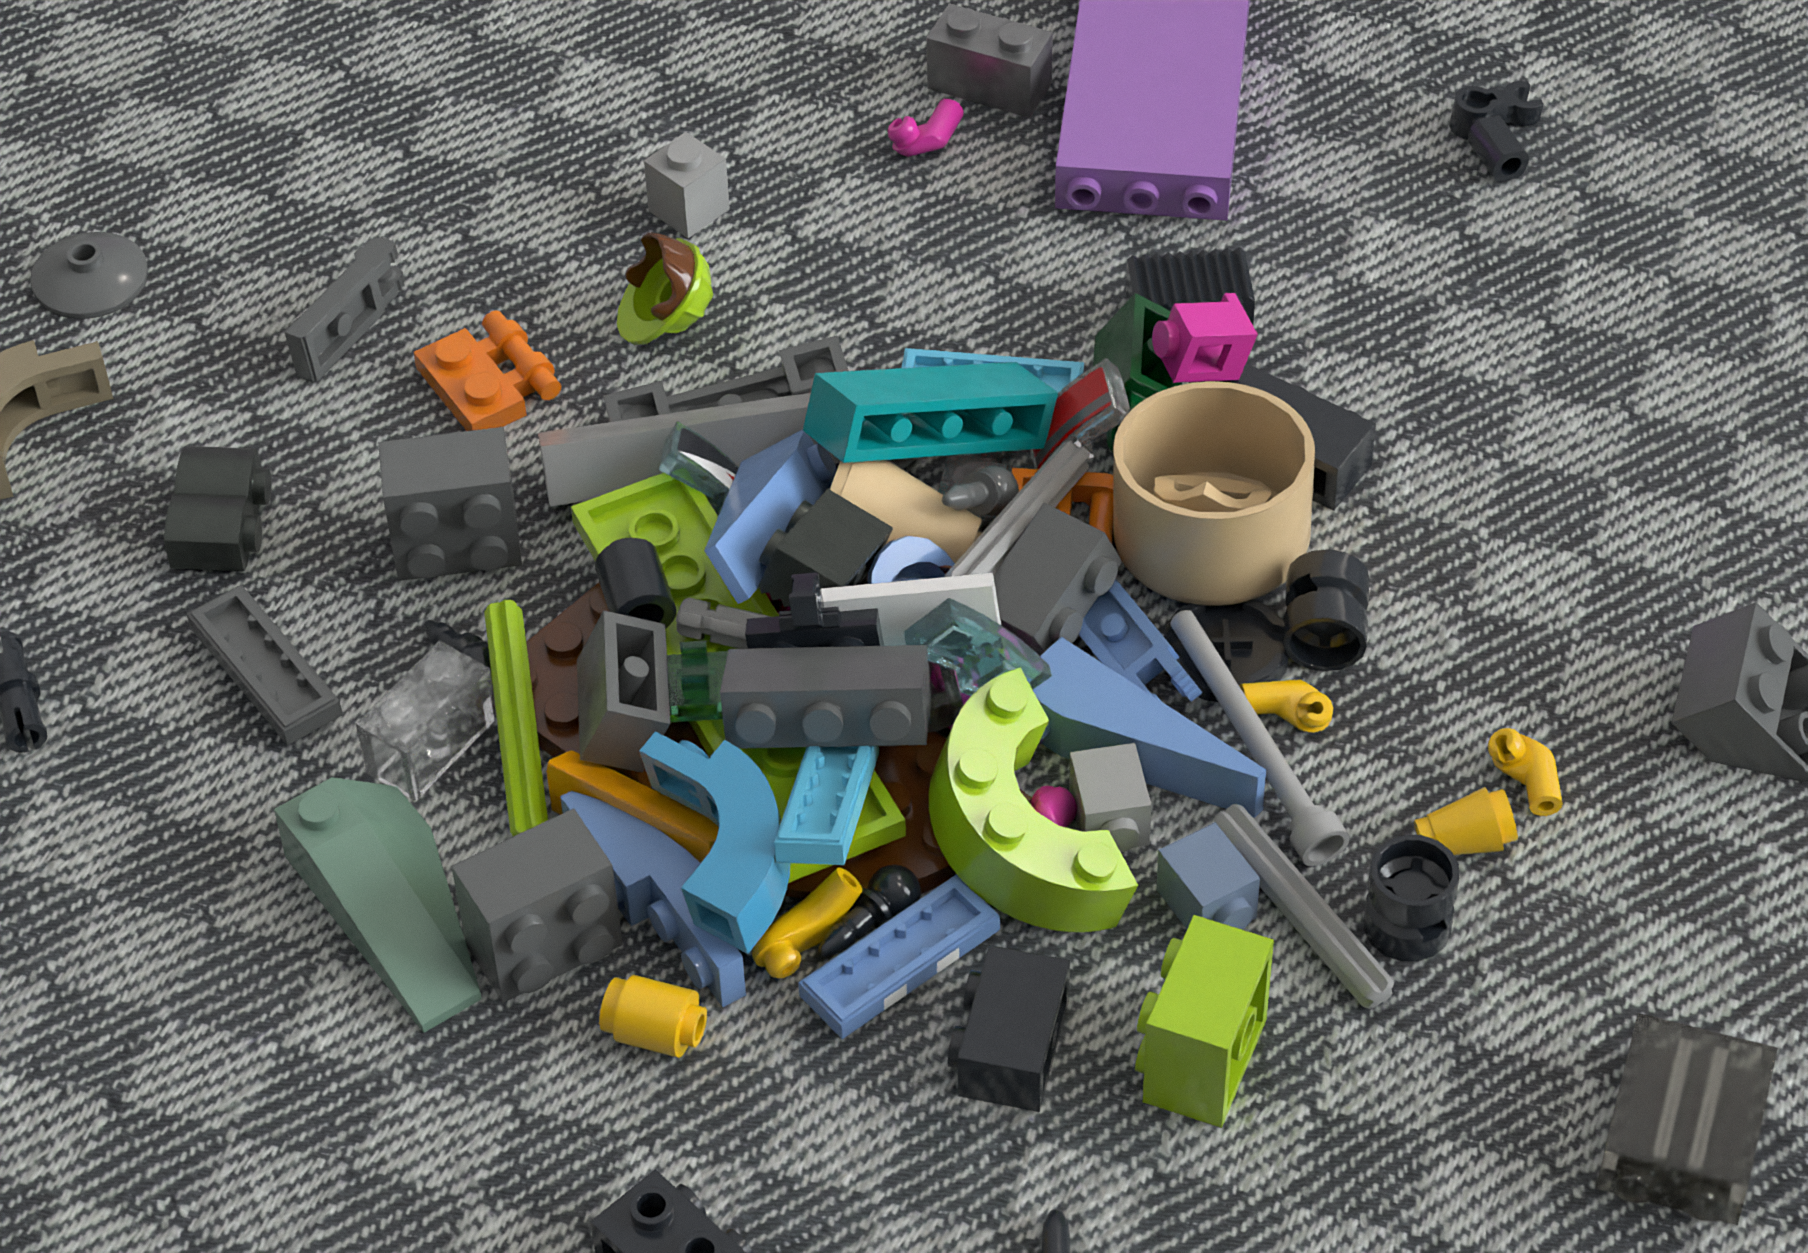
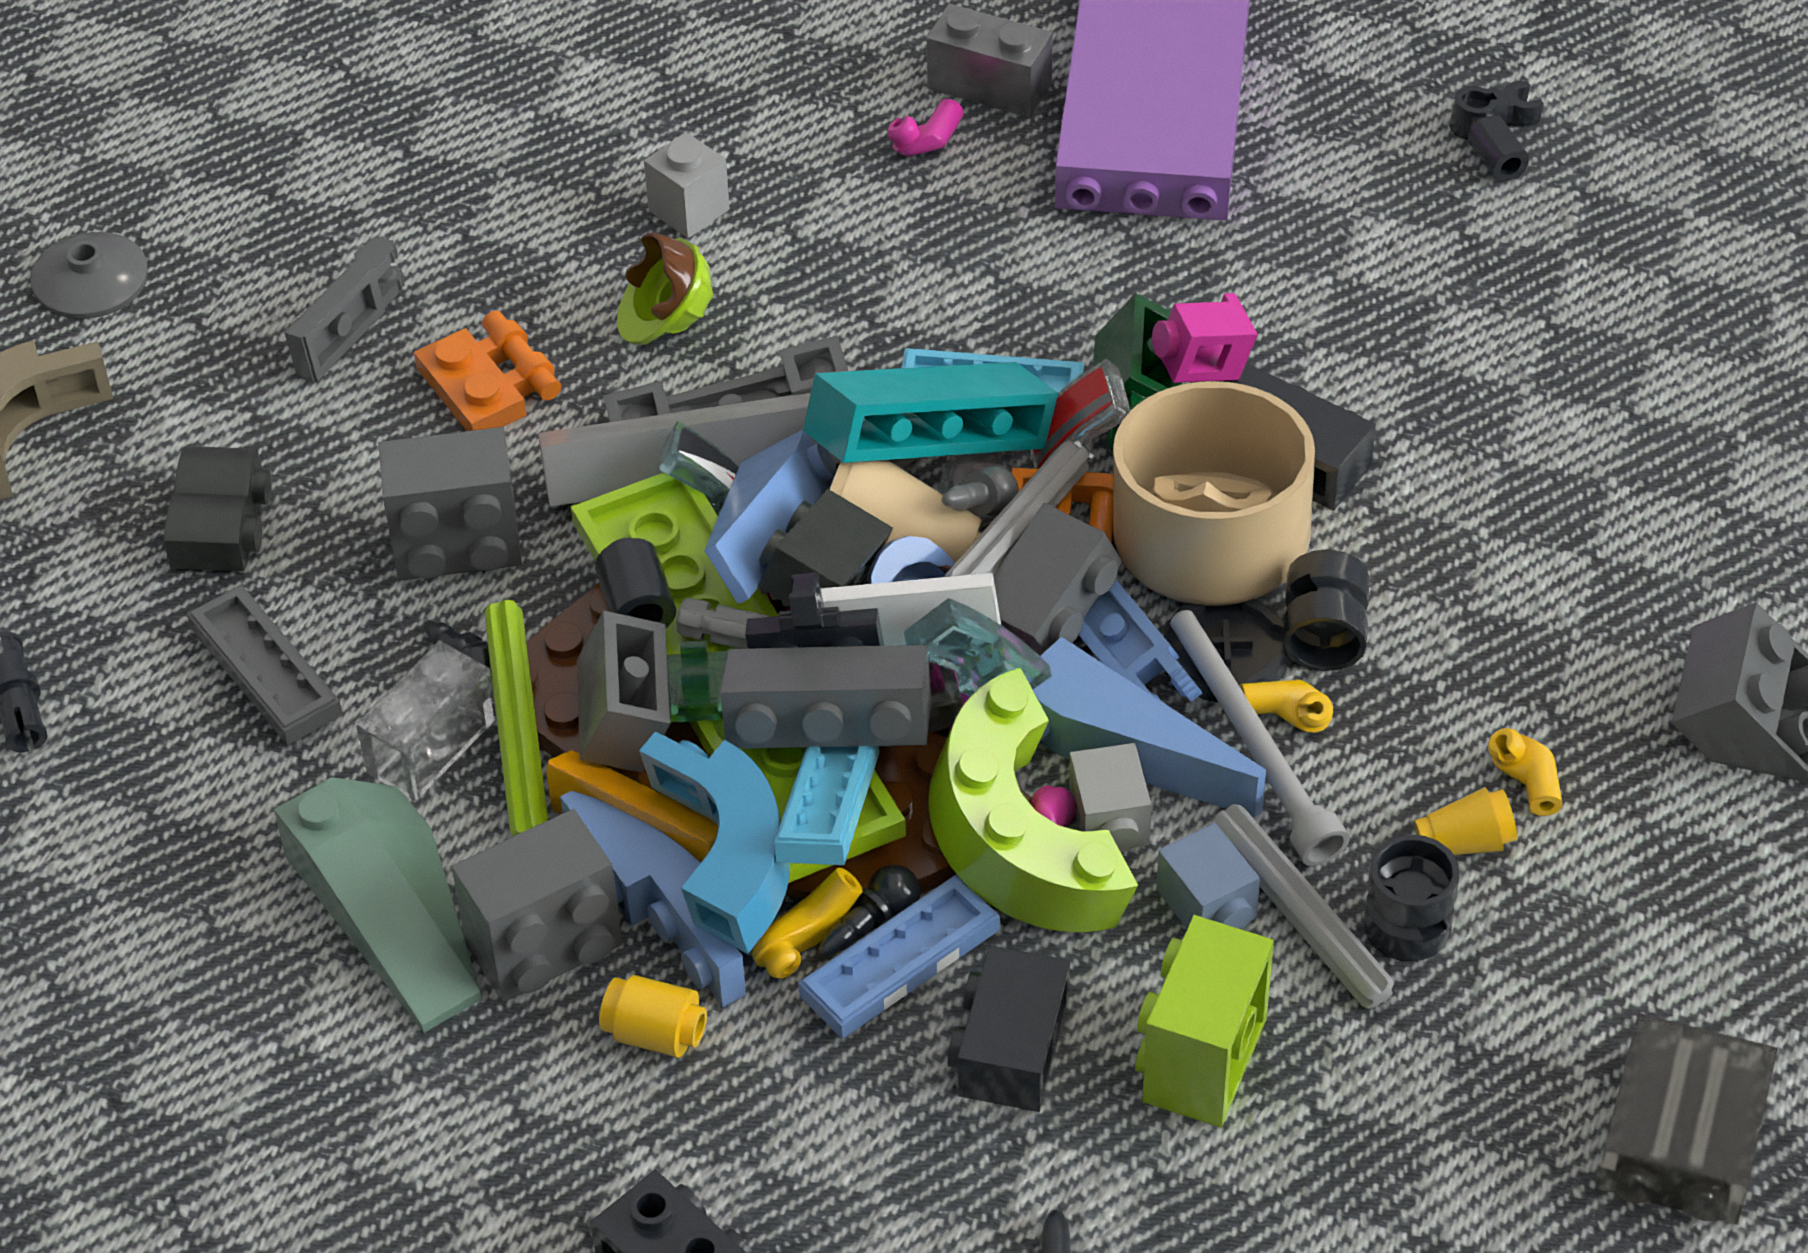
(1191, 278): black brick -> none

